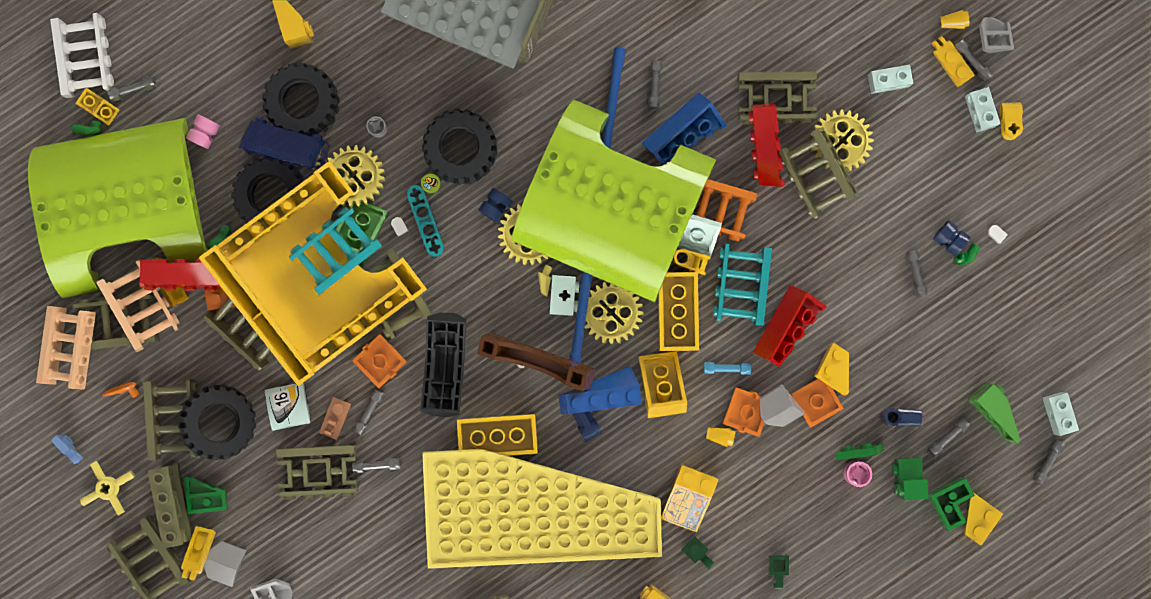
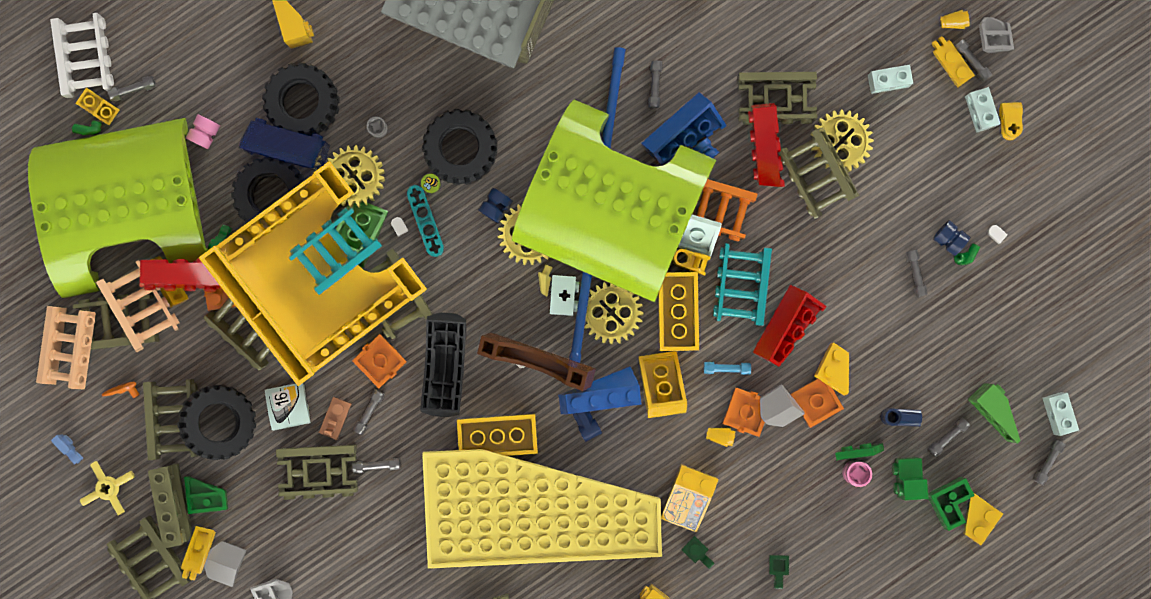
(706, 148): none -> blue wheel

